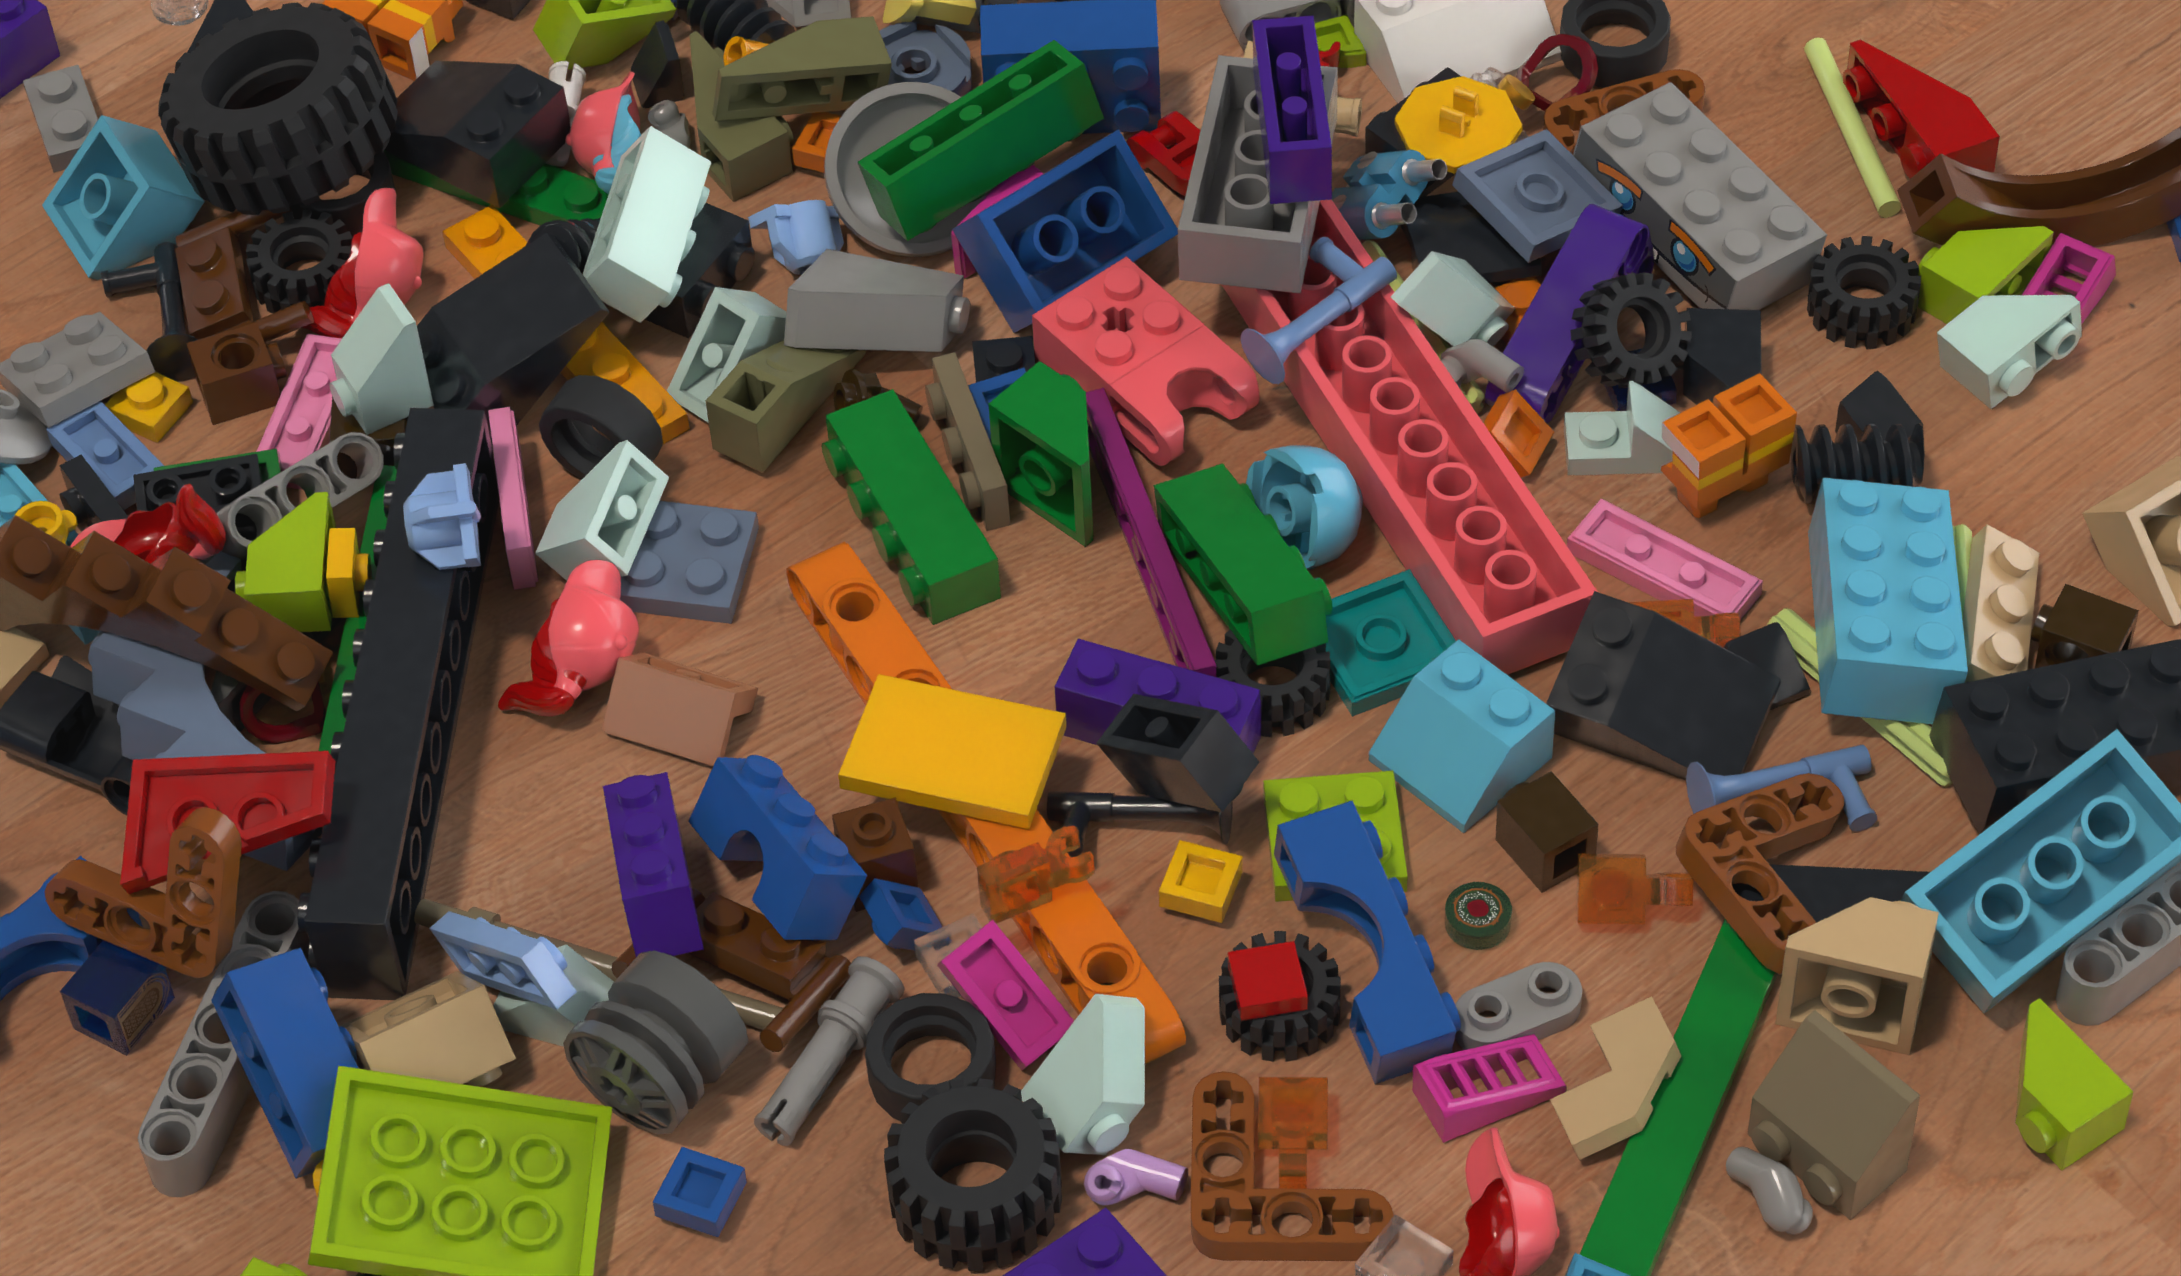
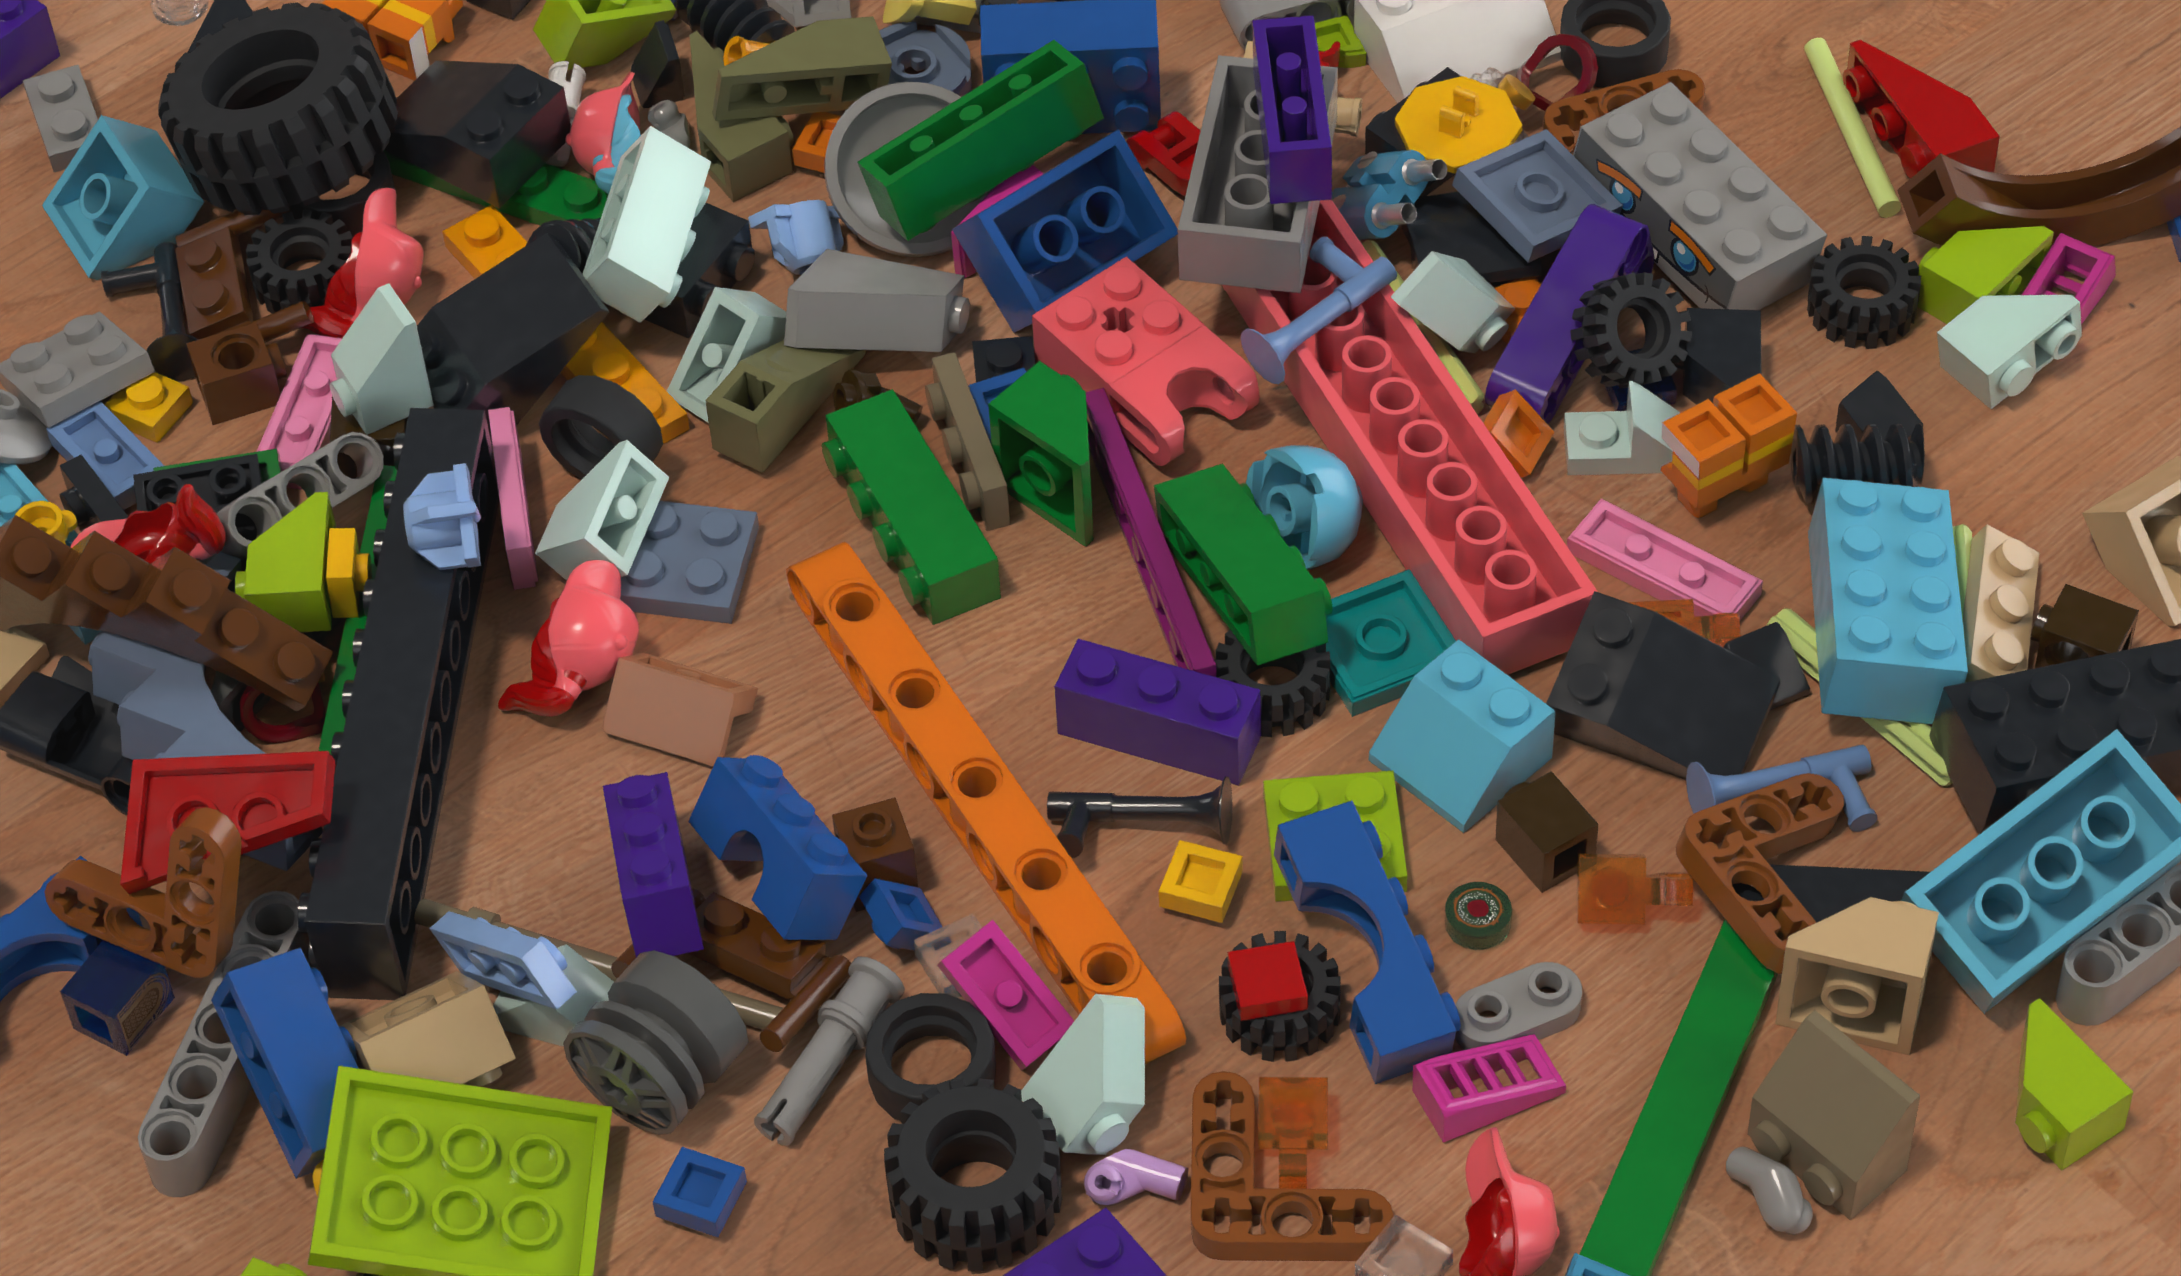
(953, 751): yellow tile -> none
(1025, 877): clear orange plate -> none
(1178, 752): black brick -> none
(1479, 359): light grey arm -> none
(1620, 1101): tan tile -> none

